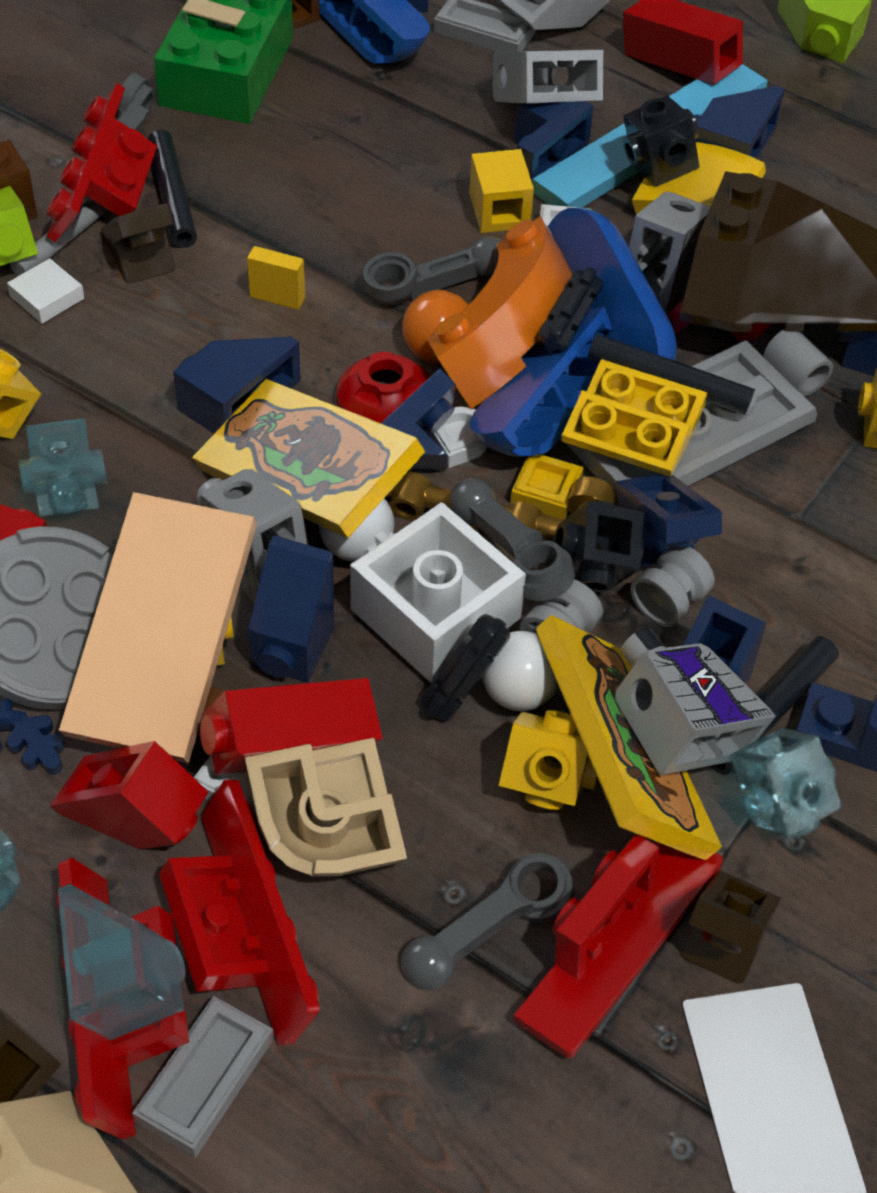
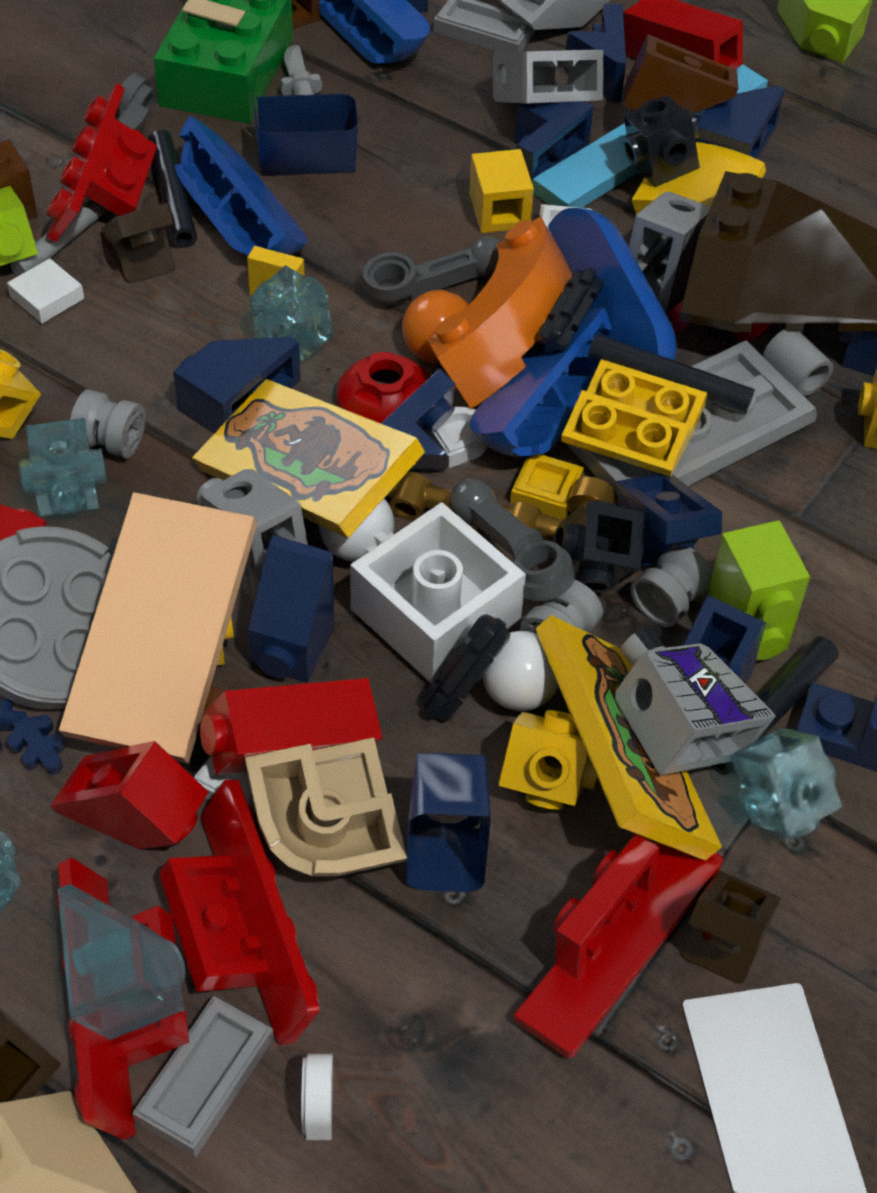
(111, 423): none -> light grey wheel
(234, 194): none -> blue brick
(292, 308): none -> clear light blue brick
(299, 80): none -> light grey piece
(306, 134): none -> dark blue piece
(317, 1096): none -> white tile
(431, 959): dark grey piece -> none
(446, 855): none -> dark blue piece
(611, 39): none -> dark blue slope
(679, 73): none -> reddish brown slope
(764, 578): none -> lime brick

